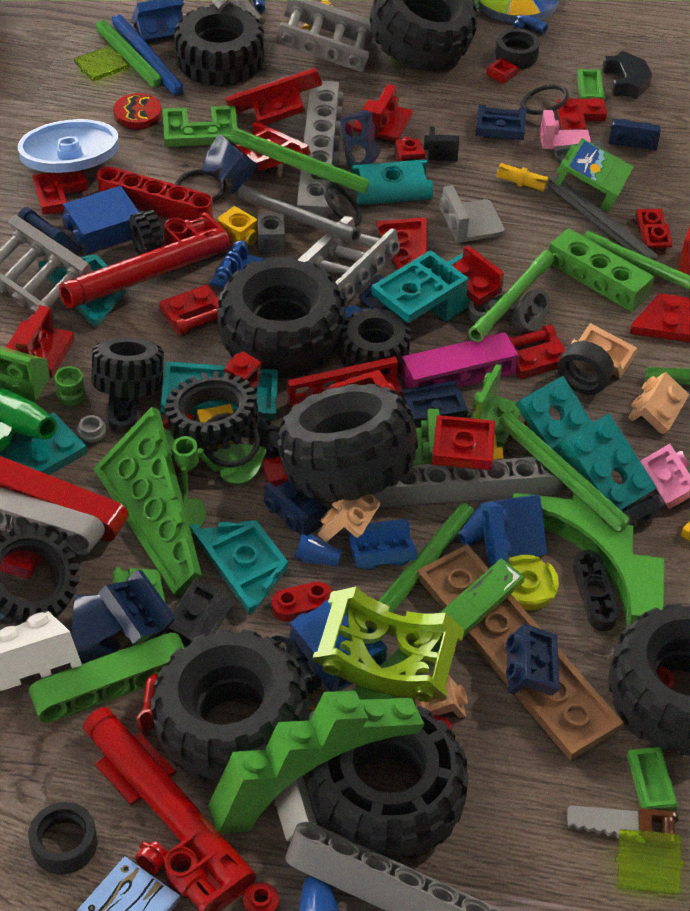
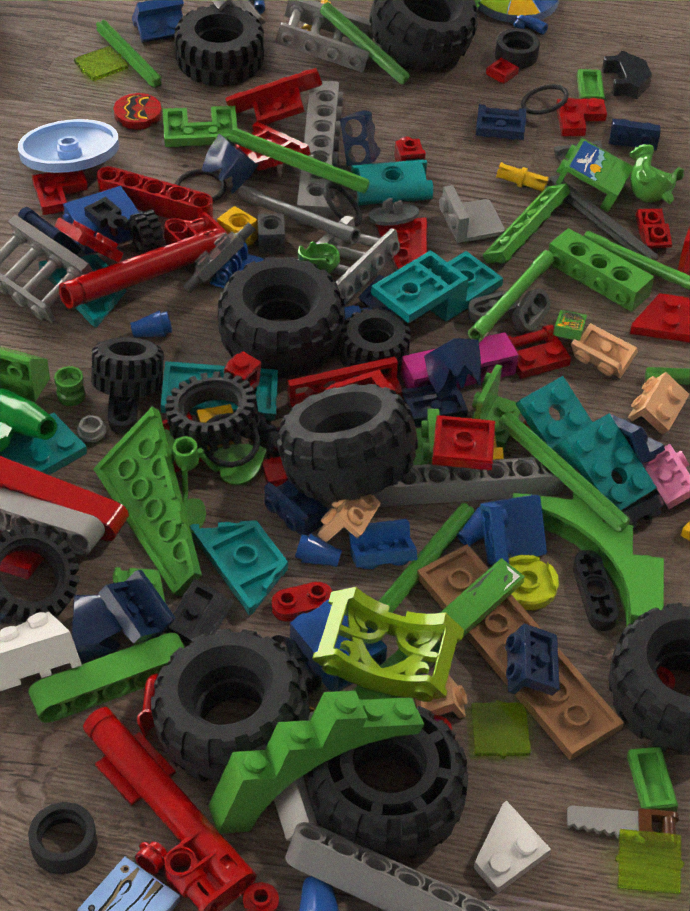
(41, 339): red bracket -> none
(85, 237): none -> red wing
(106, 213): none -> black plate
(147, 54): blue axle -> none
(153, 325): none -> blue cone
(190, 309): red plate -> none
(211, 262): none -> dark grey plate
(322, 254): none -> bright green hair
(365, 43): none -> bright green axle
(386, 115): red bracket -> none
(393, 213): none -> dark grey piece
(441, 146): black bracket -> none
(453, 363): none -> dark blue piece
(484, 277): red bracket -> none
(500, 729): none -> clear neon green piece
(509, 850): none -> white wing
(526, 224): none -> bright green plate
(553, 137): bright pink bracket -> none
(570, 325): none -> bright green tile
(591, 354): black tyre -> none
(642, 445): none -> dark blue bracket
(649, 182): none -> bright green hair

